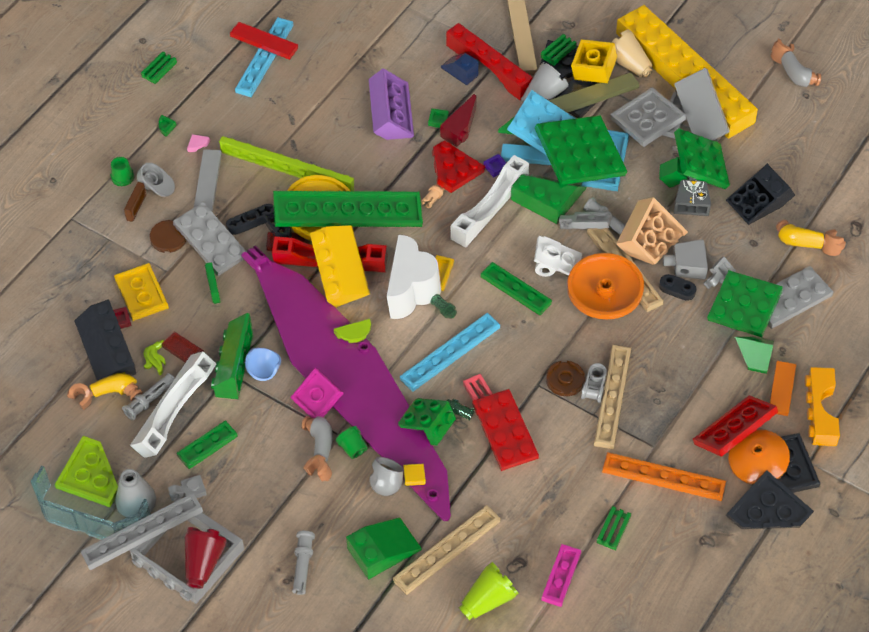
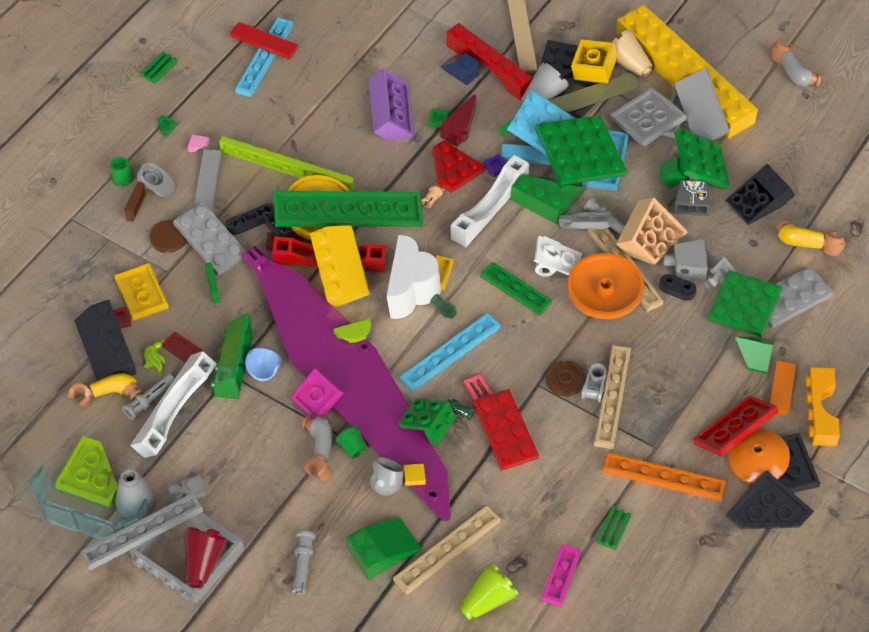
(207, 444): green tile -> none
(555, 48): green tile -> none

